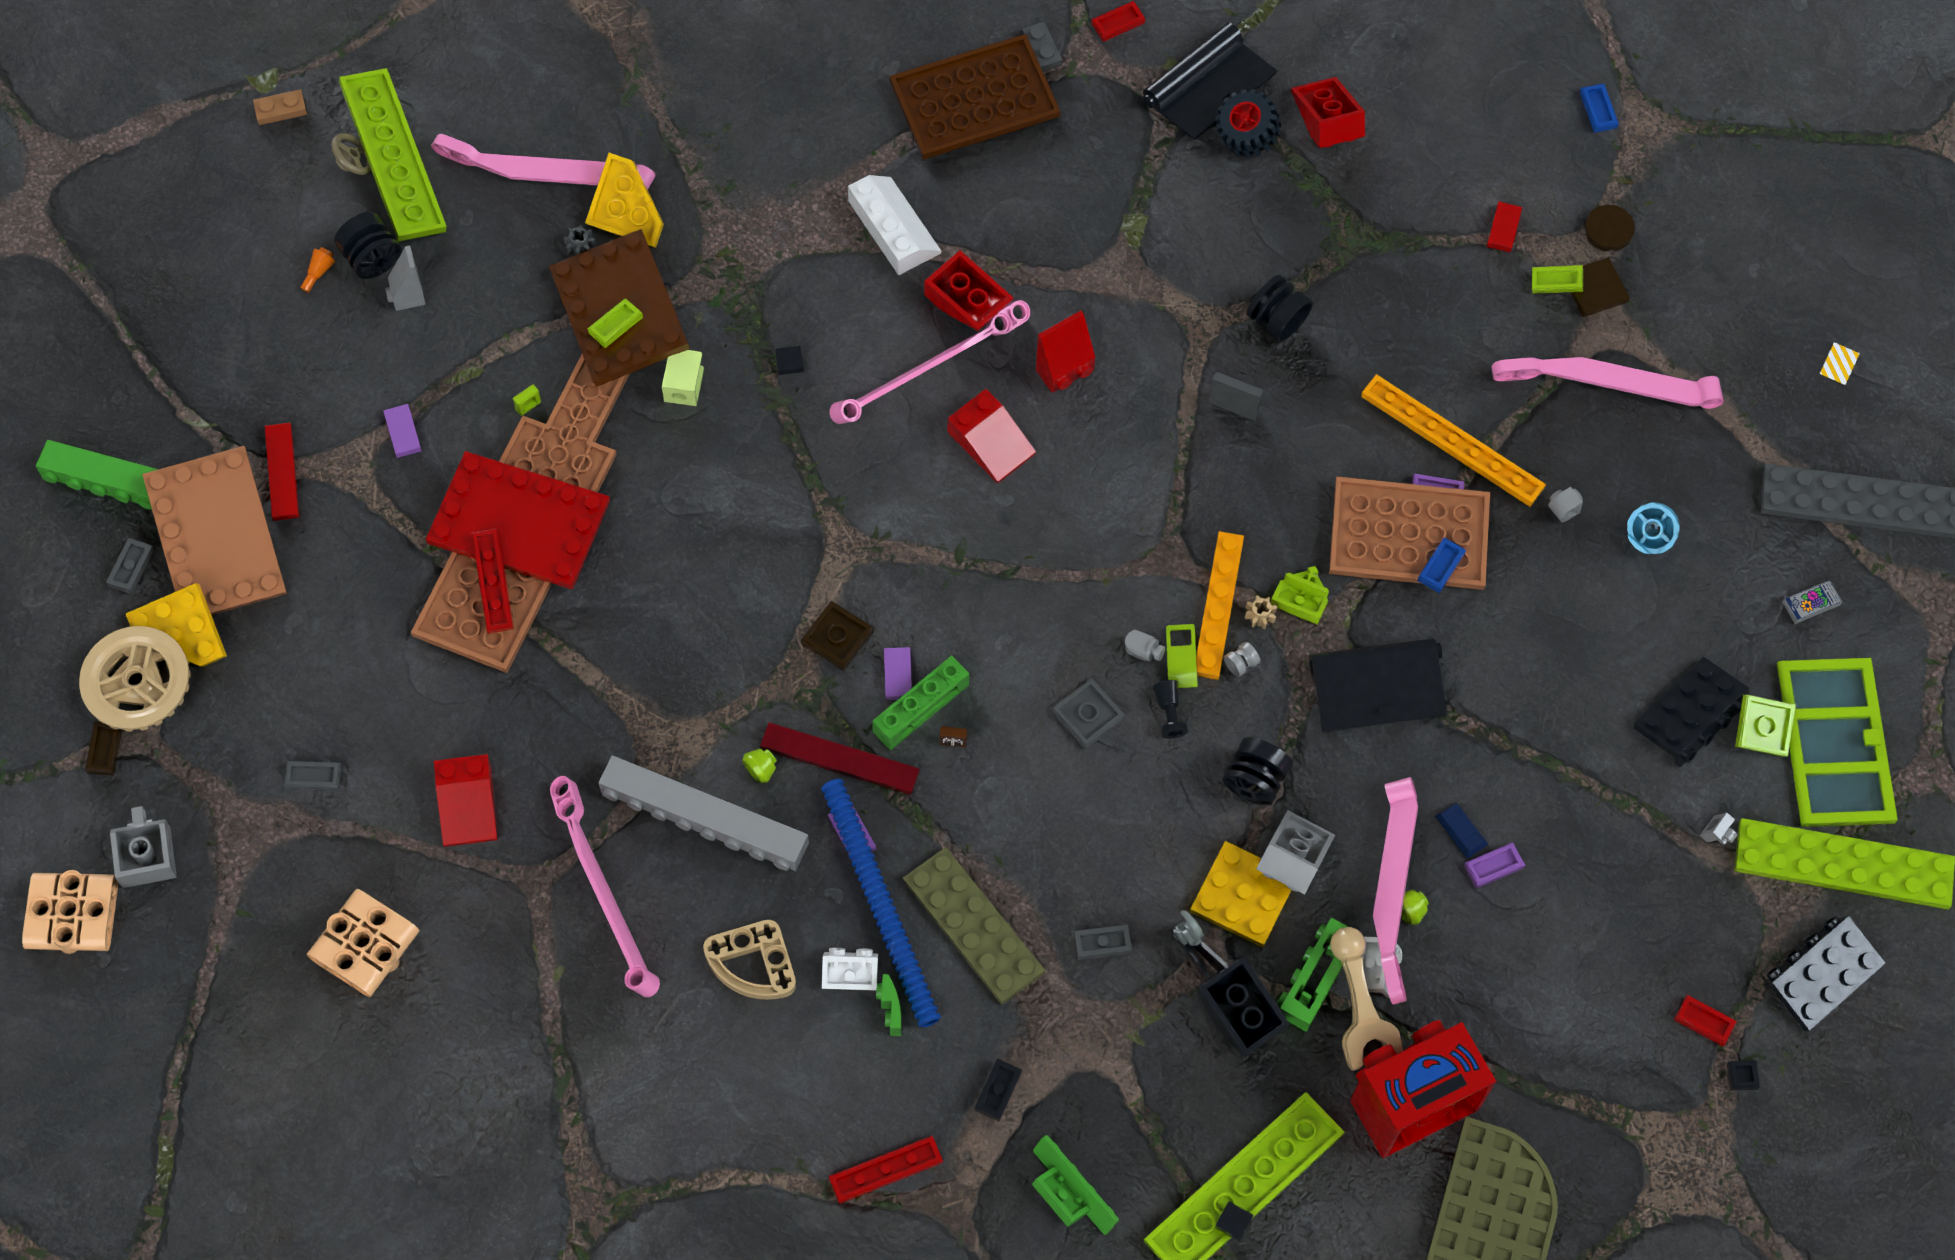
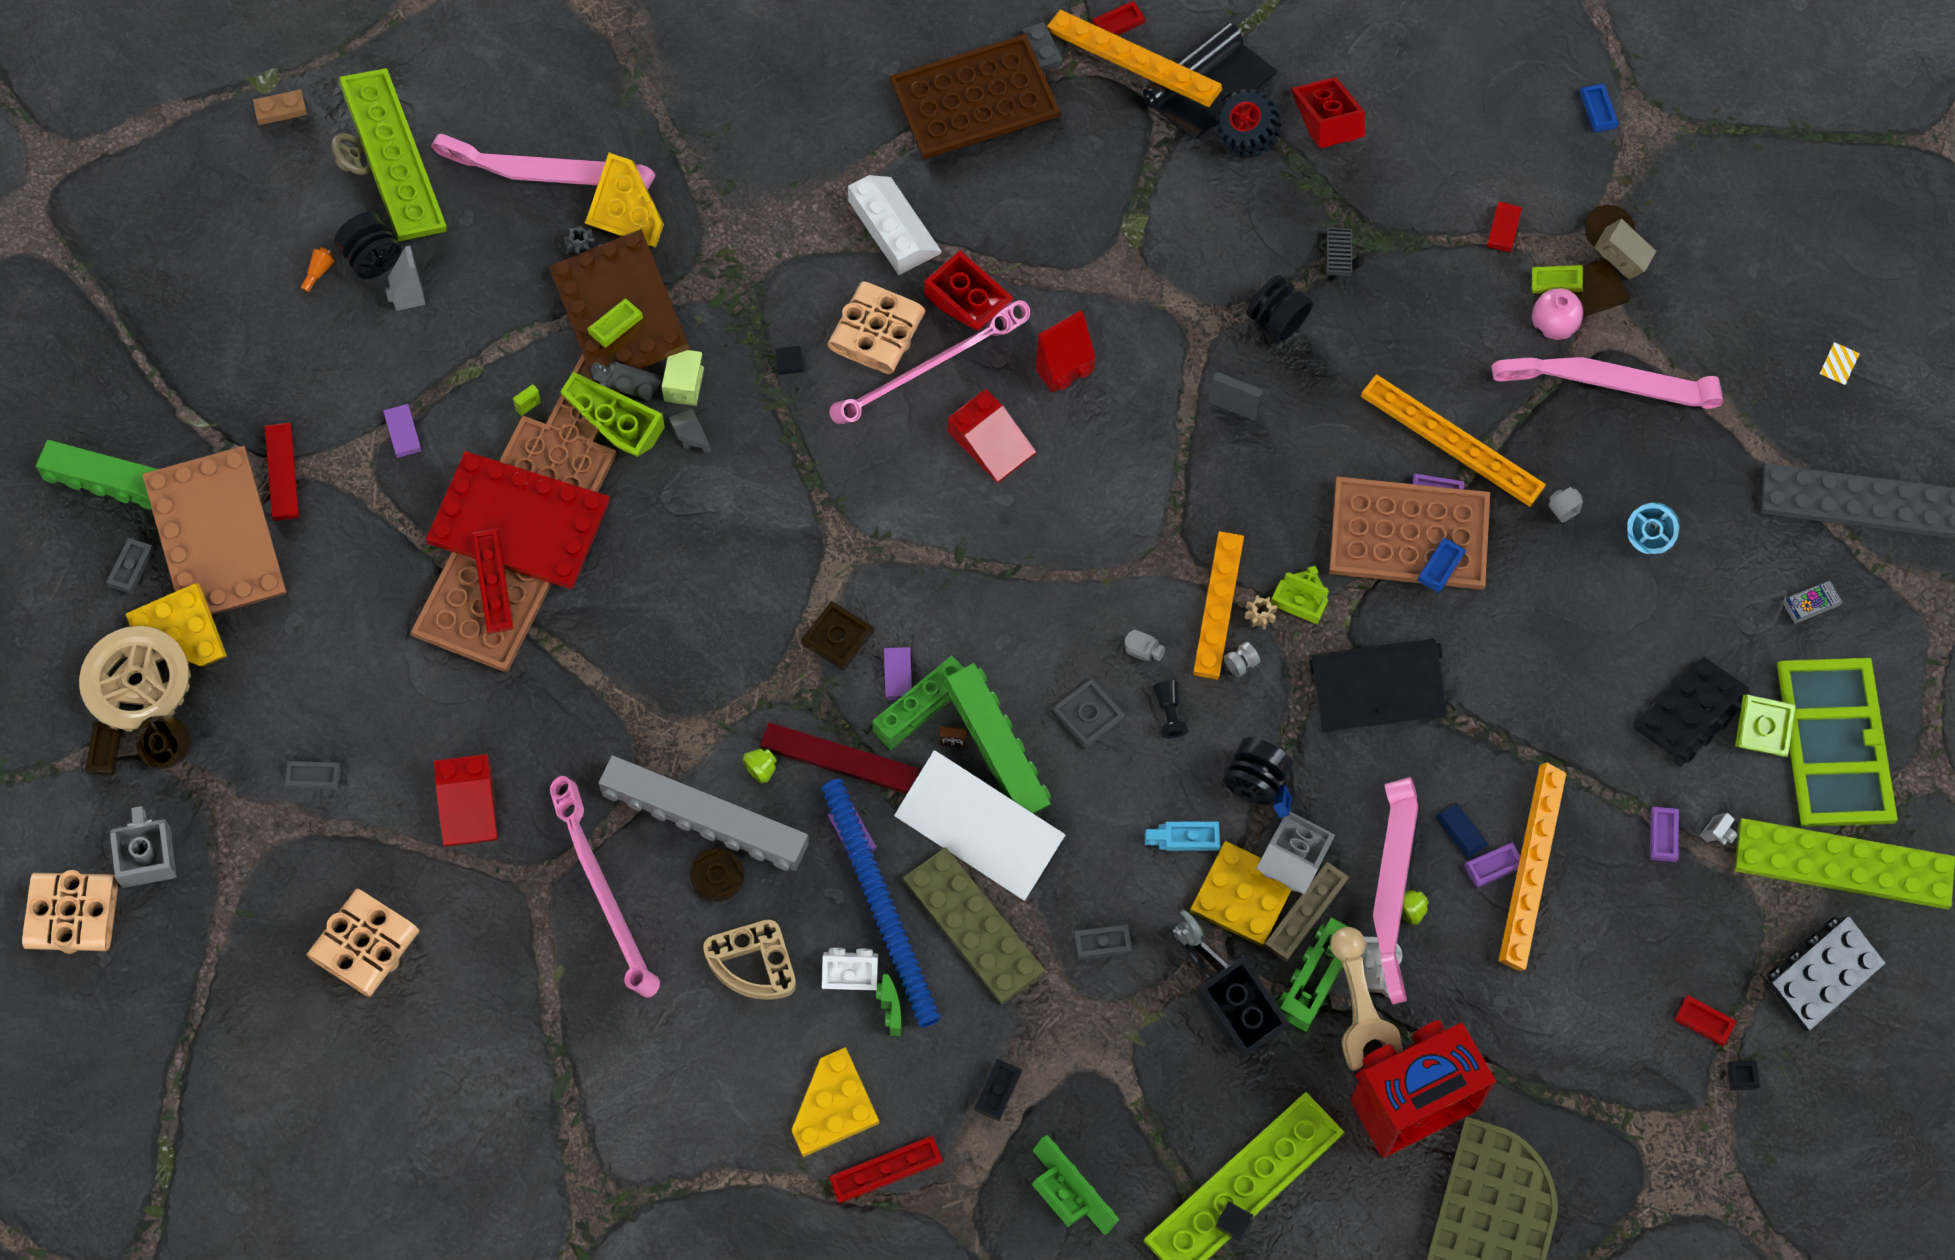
(163, 741): none -> dark brown cylinder
(617, 417): none -> lime wedge
(626, 379): none -> dark grey hinge
(689, 430): none -> dark grey slope
(717, 874): none -> dark brown tile
(833, 1105): none -> yellow plate
(868, 306): none -> light nougat connector
(979, 825): none -> white sticker
(995, 739): none -> bright green brick
(1134, 58): none -> light orange plate
(1182, 659): lime piece -> none
(1185, 836): none -> medium azure hinge
(1283, 802): none -> blue piece
(1306, 912): none -> dark tan plate
(1339, 252): none -> dark grey tile
(1532, 867): none -> light orange plate
(1557, 314): none -> bright pink cylinder
(1625, 249): none -> dark tan brick
(1664, 834): none -> medium lavender tile

